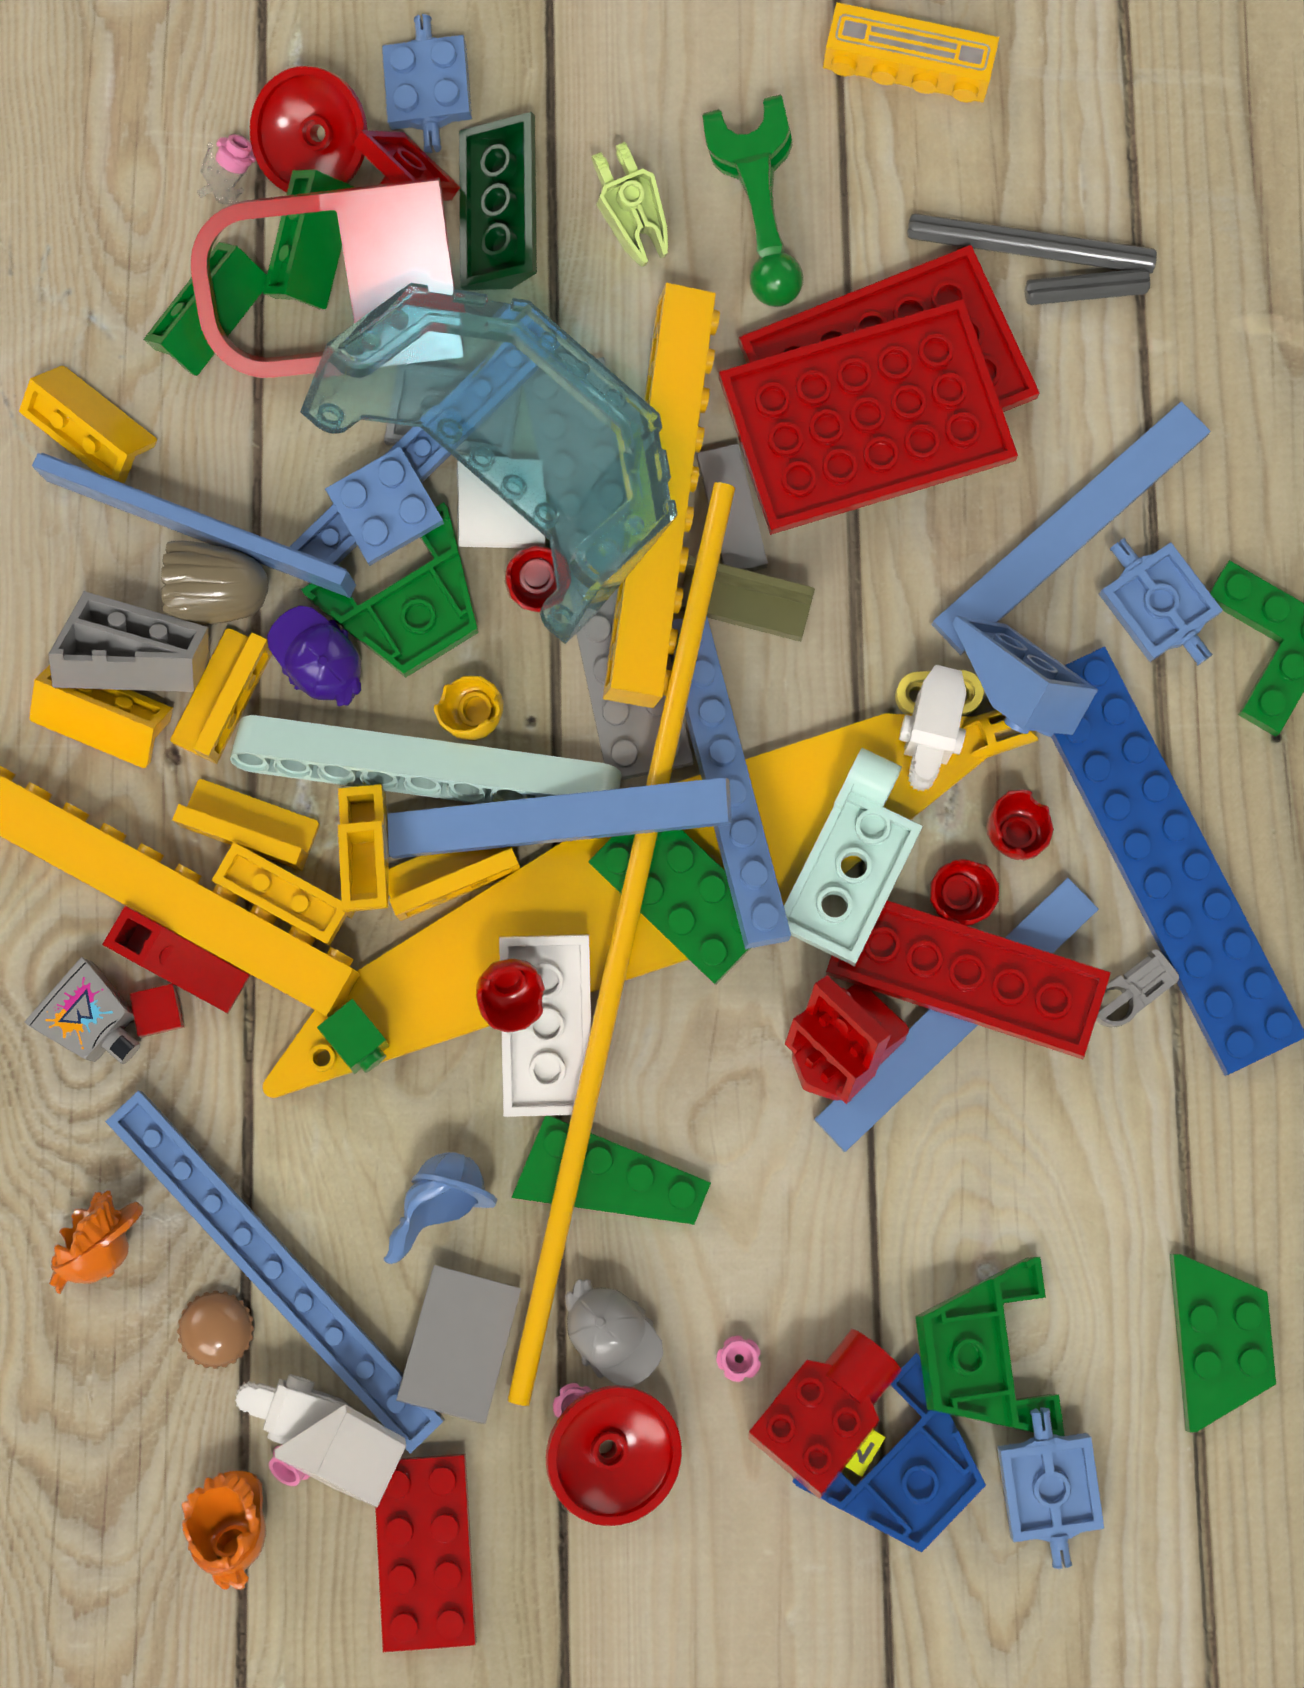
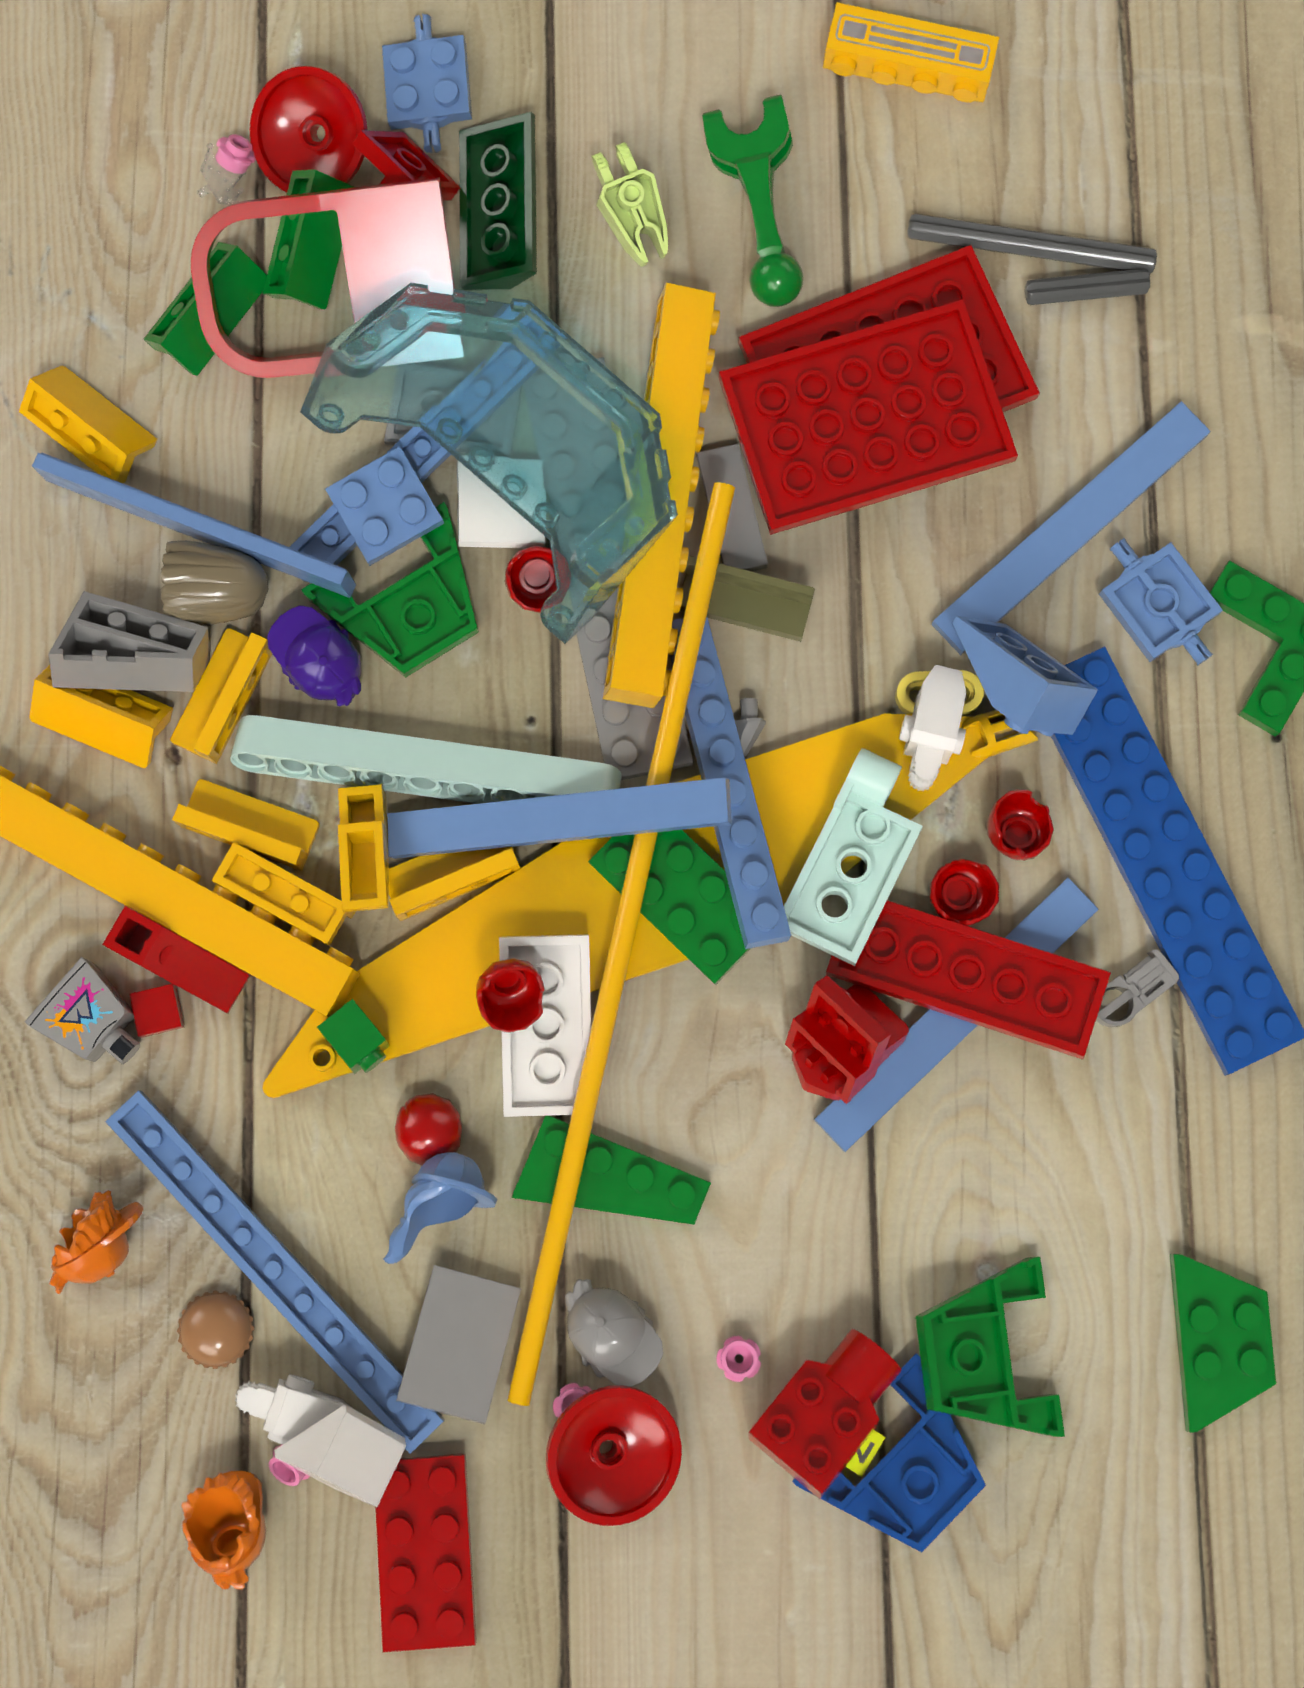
(427, 1127): none -> red hair
(469, 708): yellow hair -> none
(750, 725): none -> light grey bar
(1050, 1487): medium blue plate -> none

